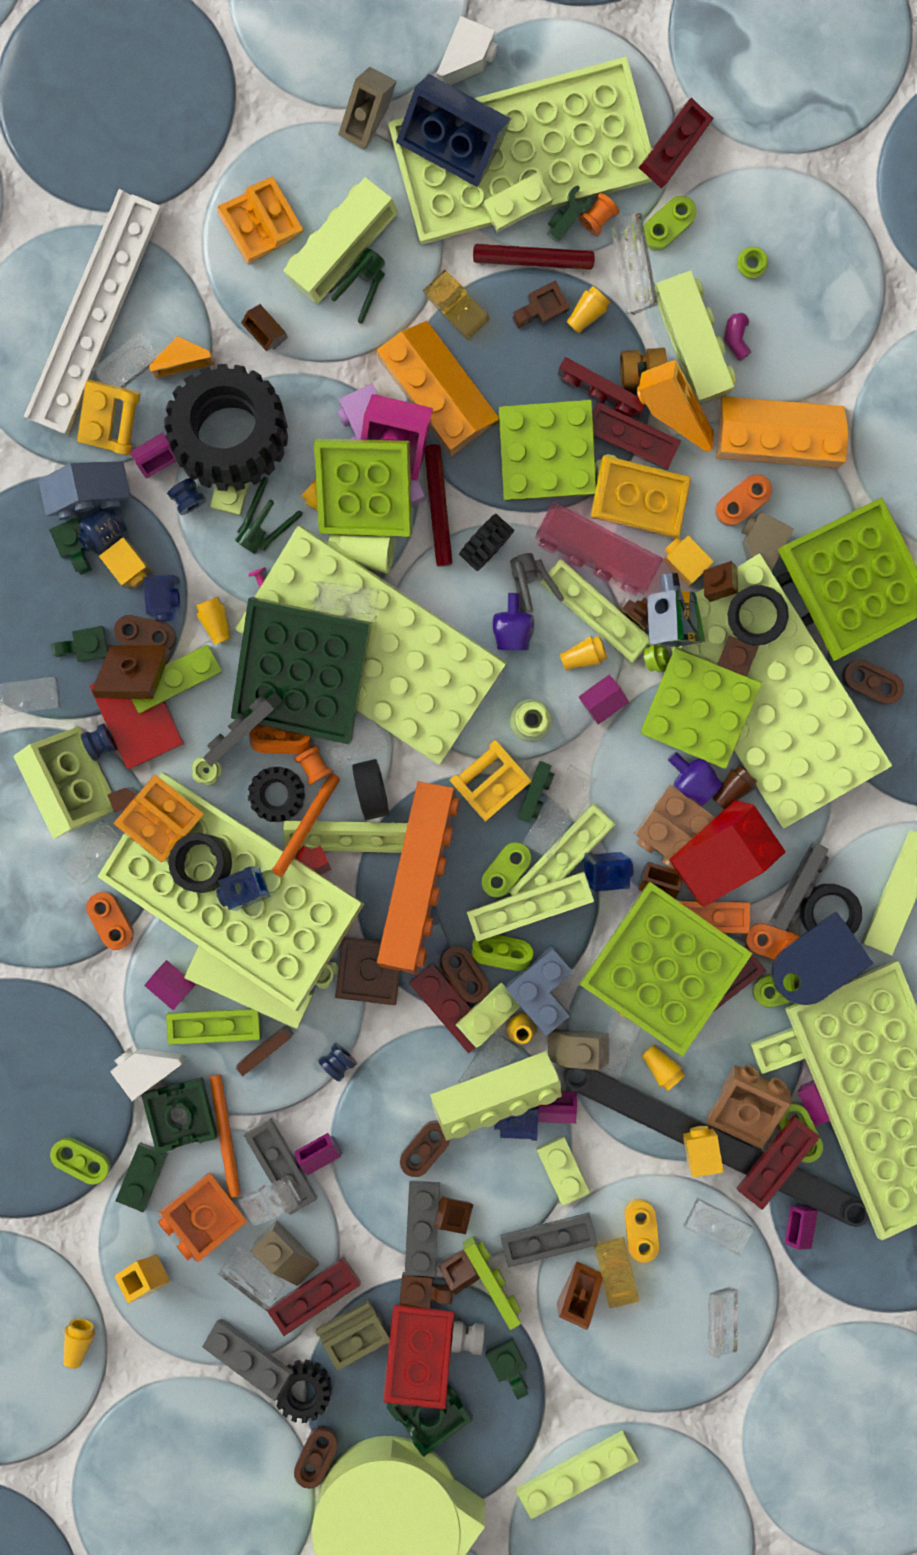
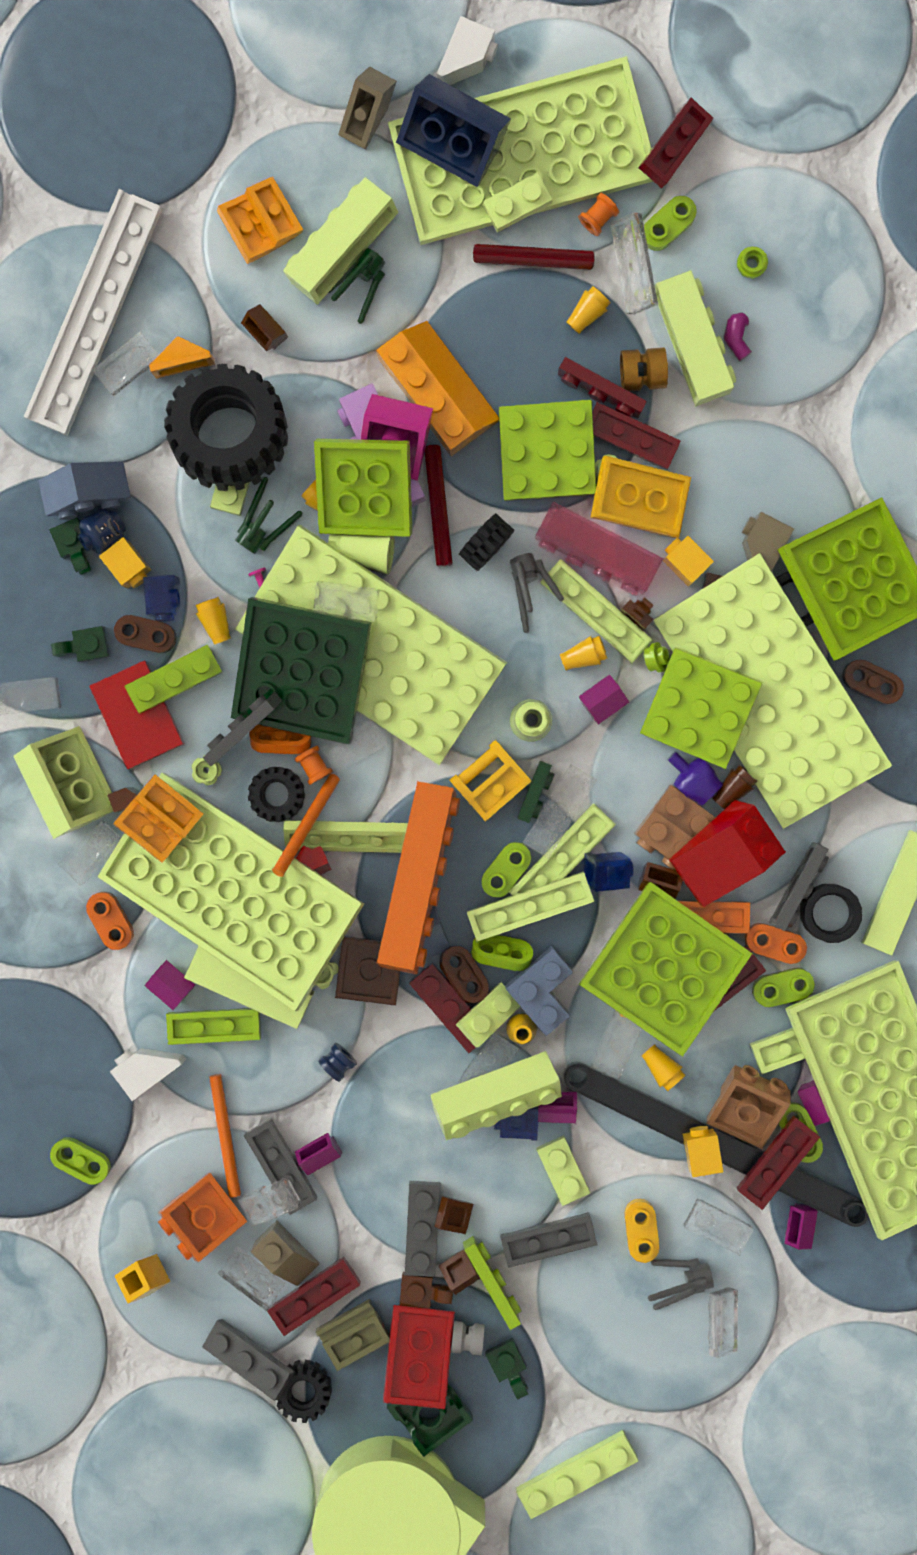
(77, 1341): yellow cone -> none
(98, 742): dark blue wheel -> none
(99, 415): yellow plate -> none
(131, 672): reddish brown plate -> none
(141, 1177): dark green plate -> none
(153, 455): magenta piece -> none
(177, 860): black tyre -> none
(186, 496): dark blue wheel -> none
(194, 1100): dark green brick -> none
(252, 889): clear blue brick -> none
(264, 1050): reddish brown tile -> none
(317, 1455): reddish brown plate -> none
(370, 789): black tyre -> none
(425, 1147): reddish brown plate -> none
(456, 304): clear yellow slope -> none
(513, 628): dark purple piece -> none
(545, 304): reddish brown plate -> none
(564, 220): dark green plate -> none
(579, 1049): dark tan slope -> none
(580, 1295): dark orange slope -> none
(616, 1272): clear yellow slope -> none
(674, 615): torso -> none
(675, 404): light orange slope -> none
(697, 1280): none -> dark grey plant
(720, 581): reddish brown plate -> none
(737, 655): reddish brown plate -> none
(744, 499): orange plate -> none
(762, 638): black tyre -> none
(782, 432): light orange slope -> none
(821, 960): dark blue tile -> none

